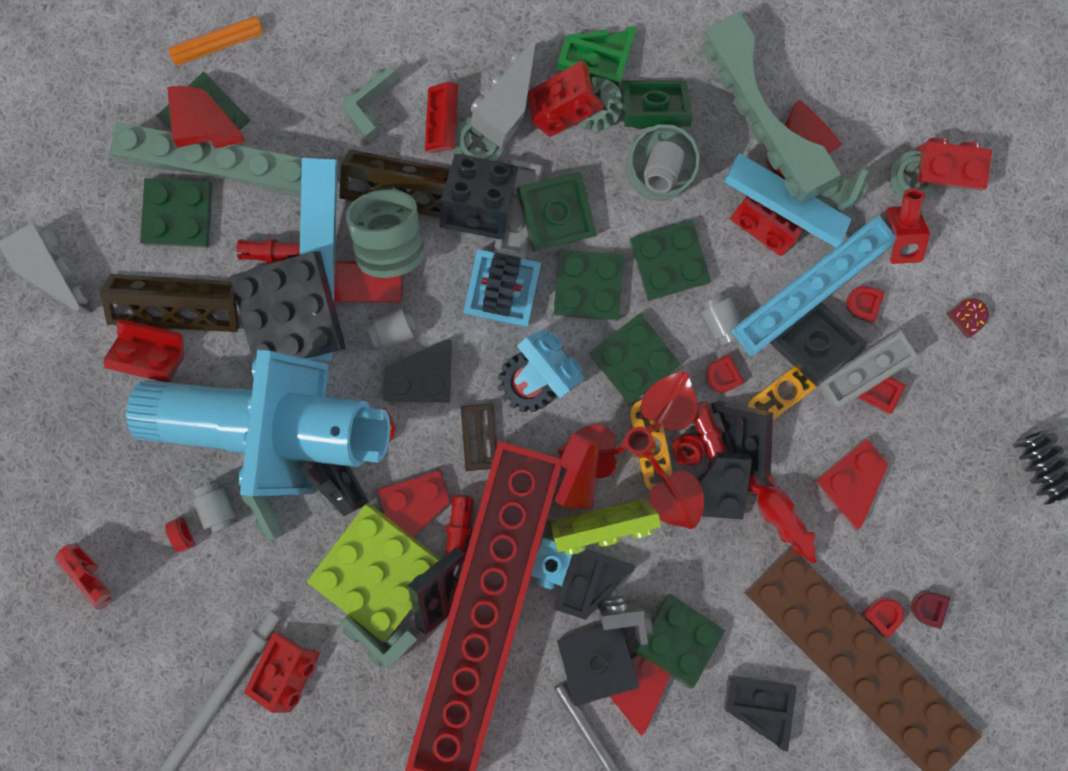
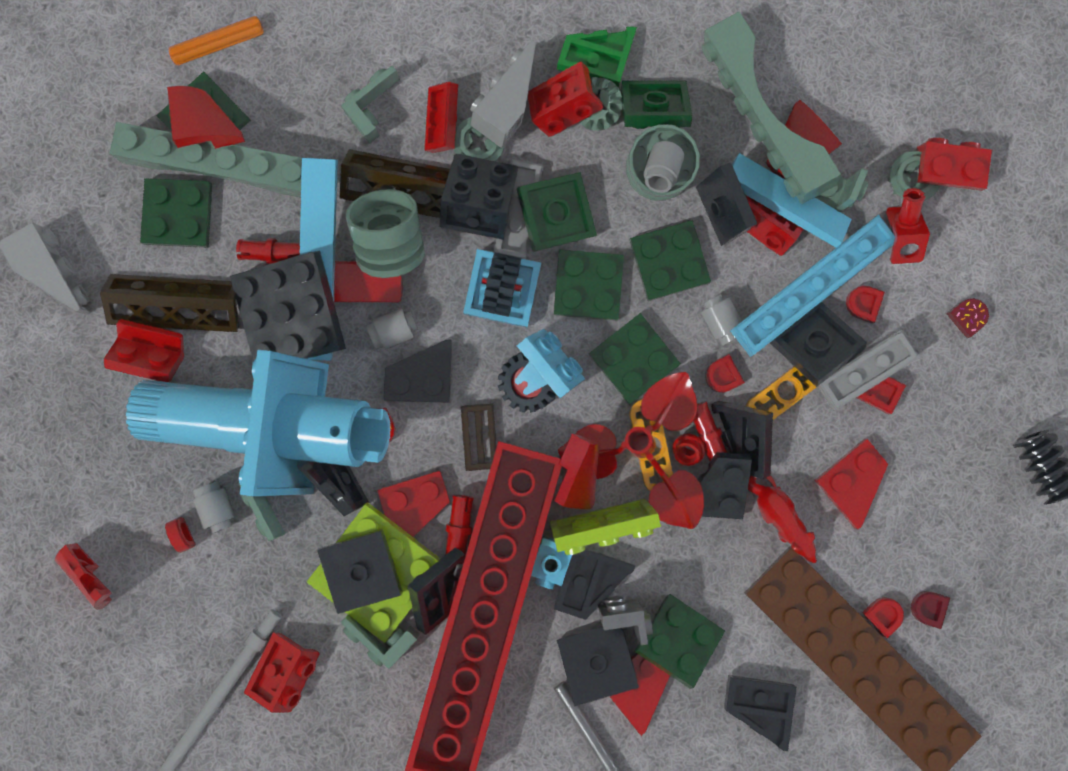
(360, 571): none -> black plate
(726, 204): none -> black plate

